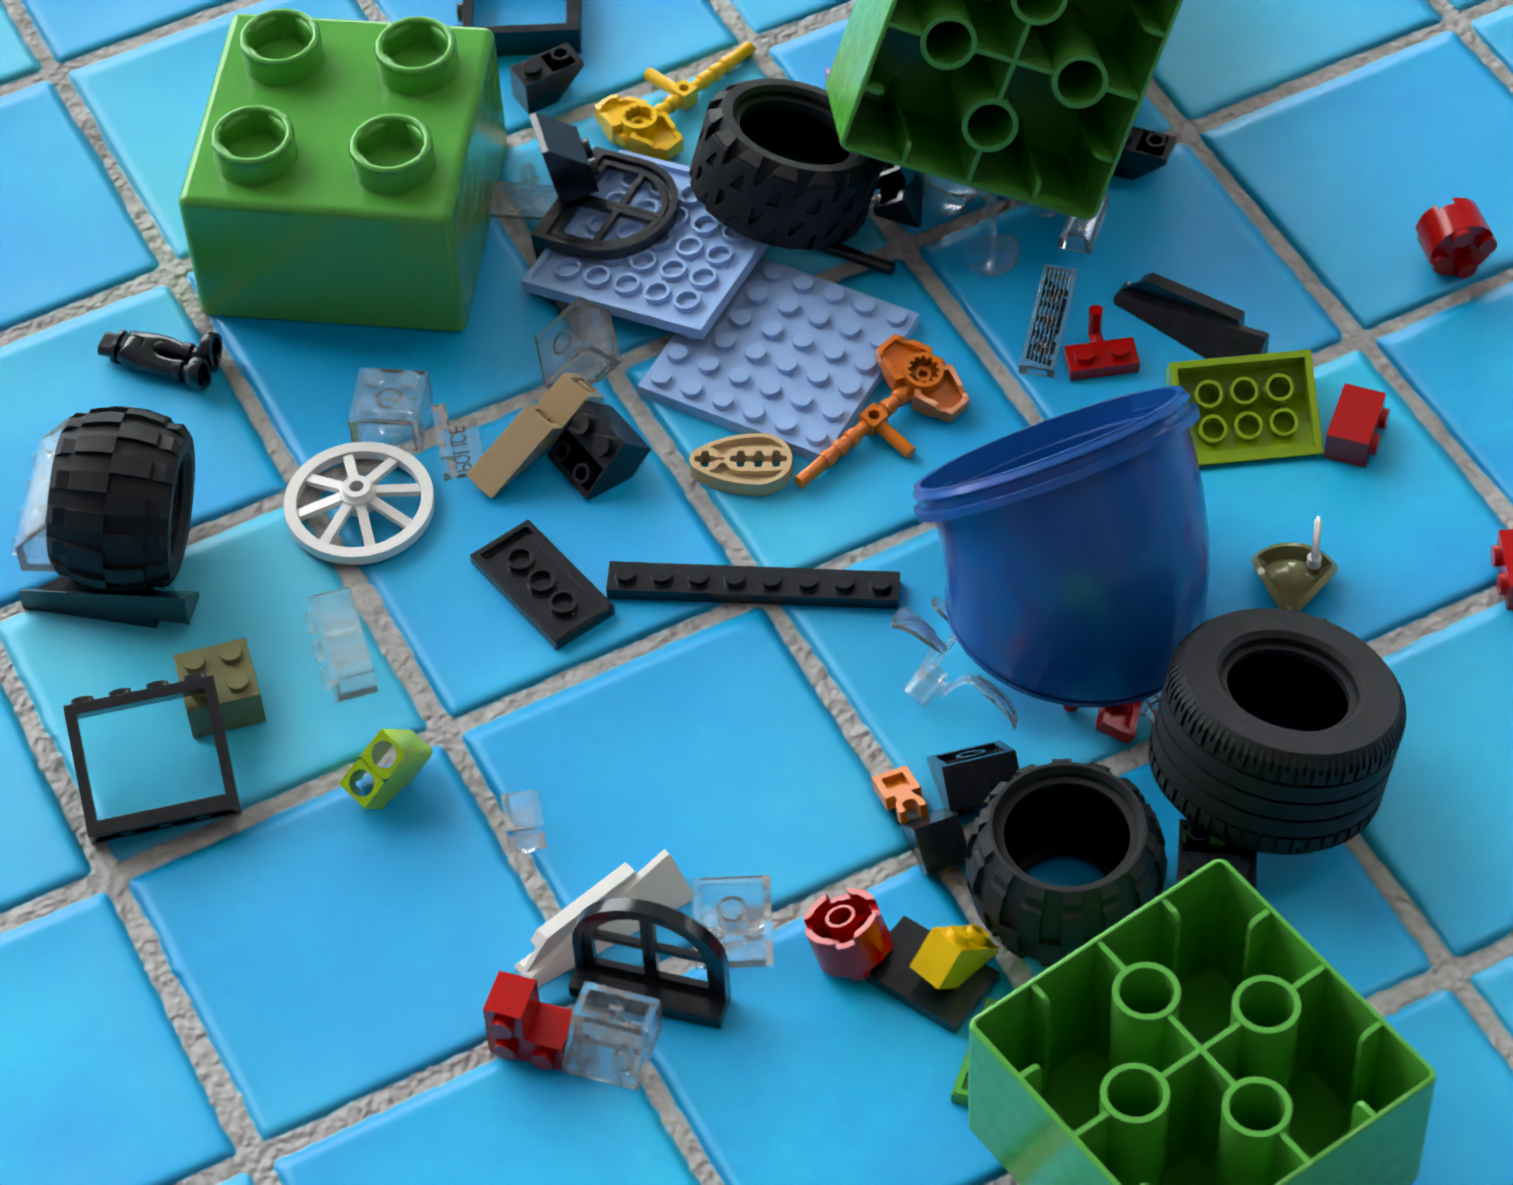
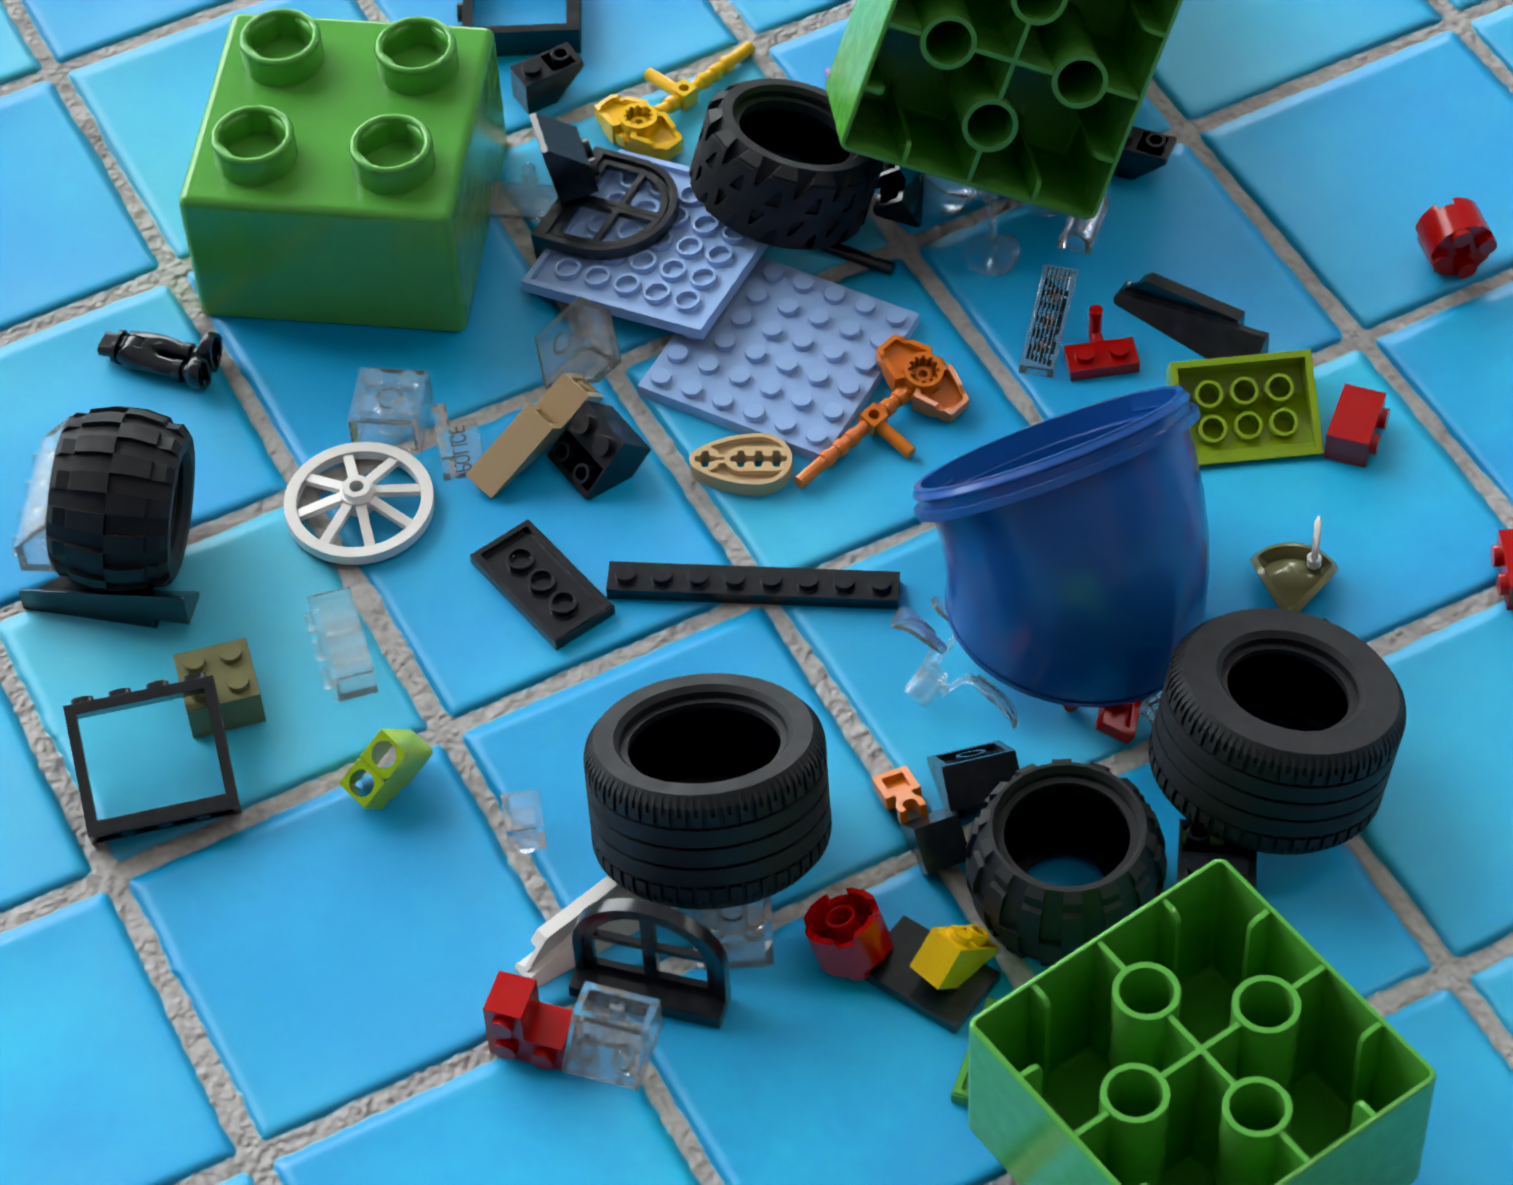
(708, 790): none -> black tyre

